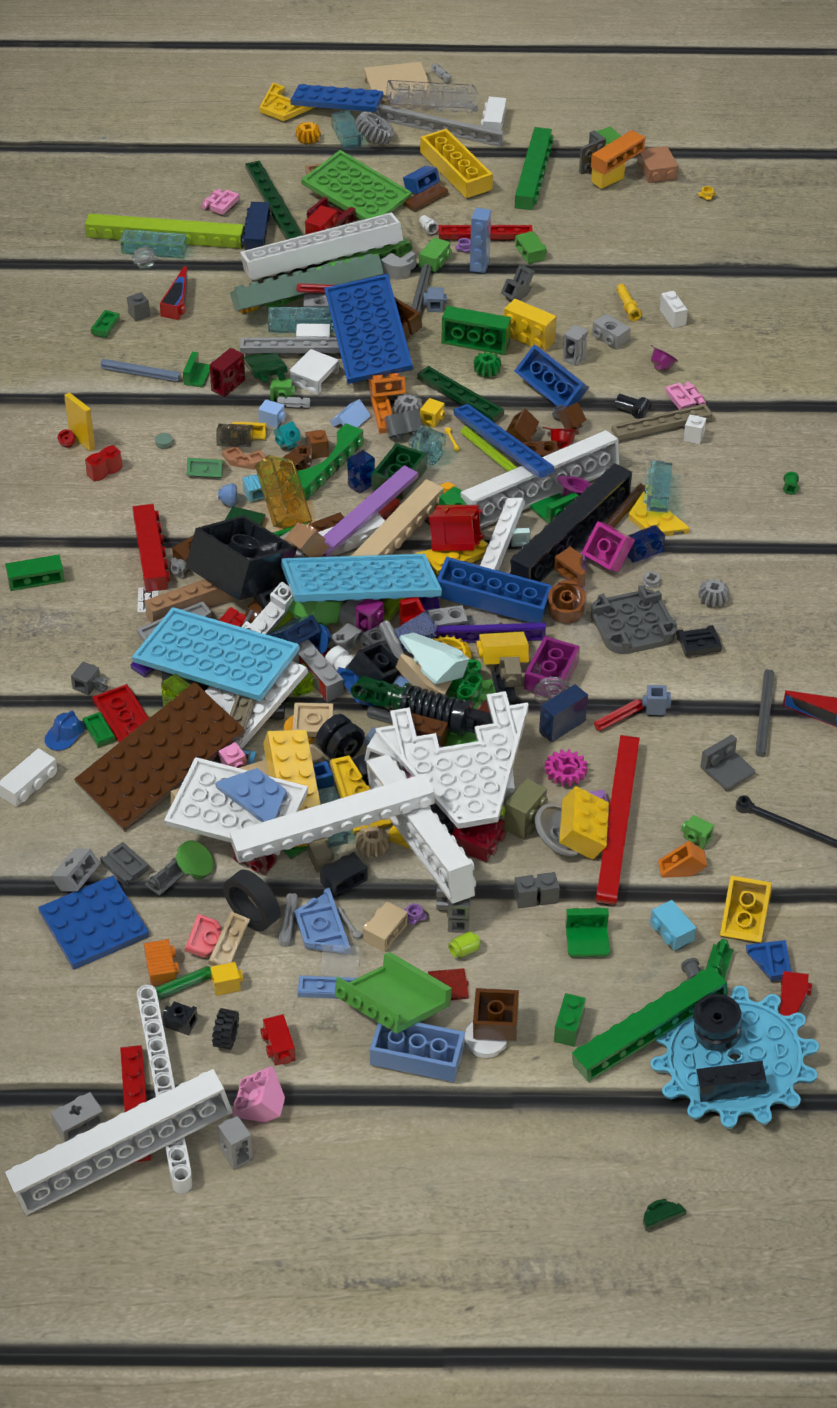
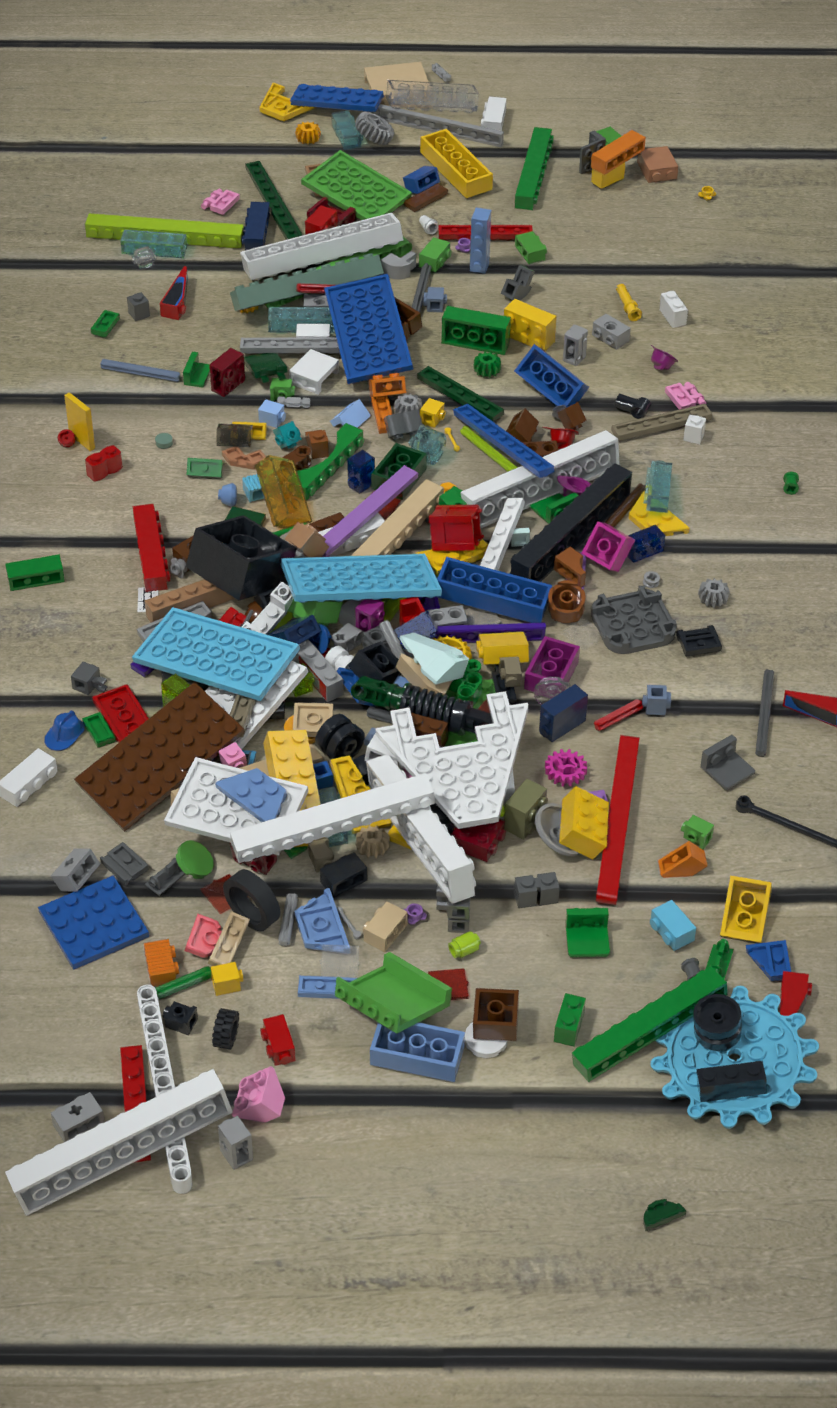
(215, 894): none -> clear red piece

